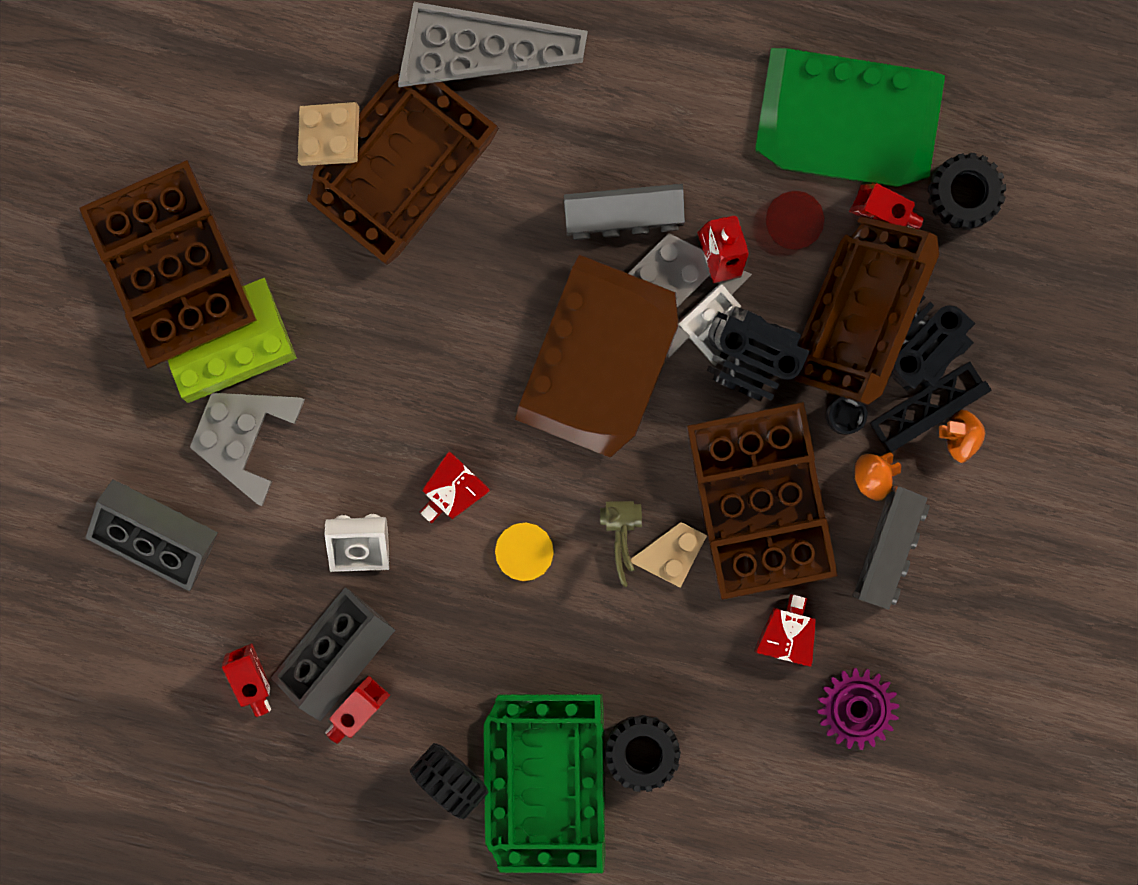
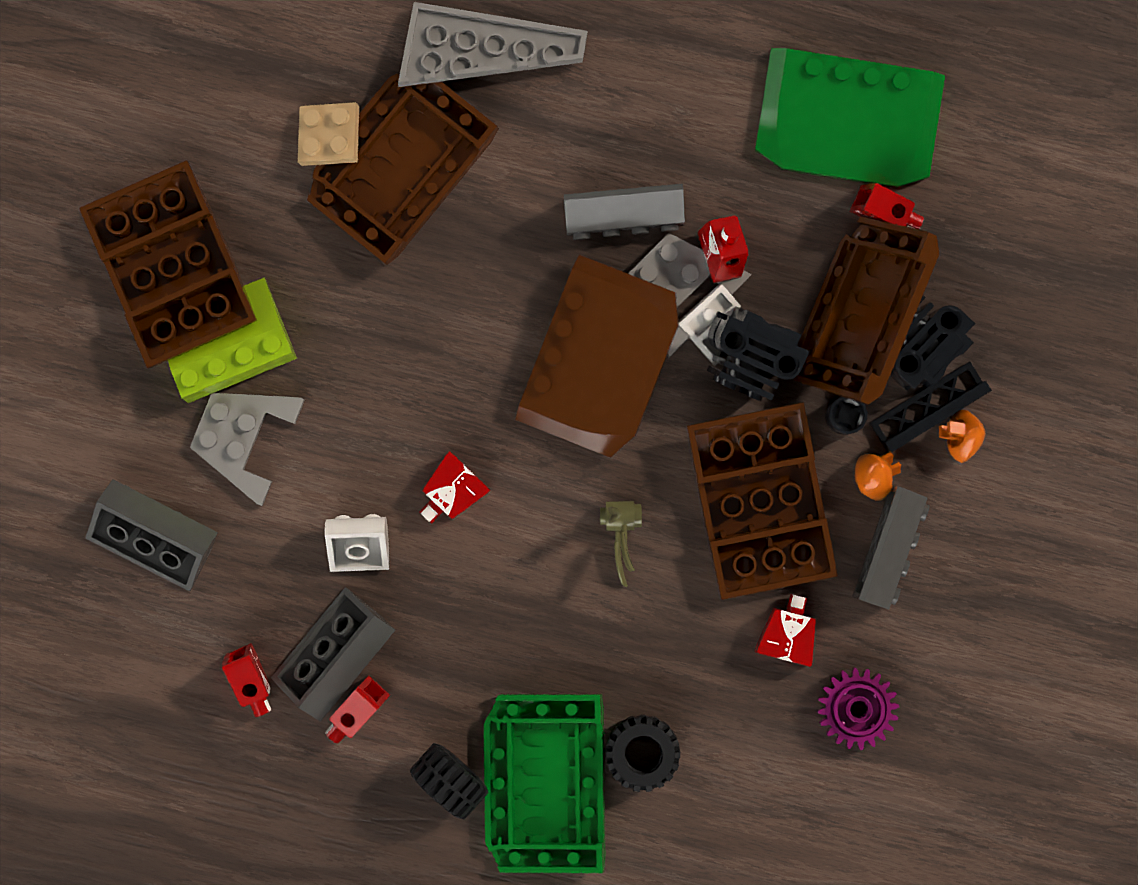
(524, 551): yellow tile -> none
(672, 553): tan wing -> none
(794, 220): clear red tile -> none
(984, 173): black tyre -> none

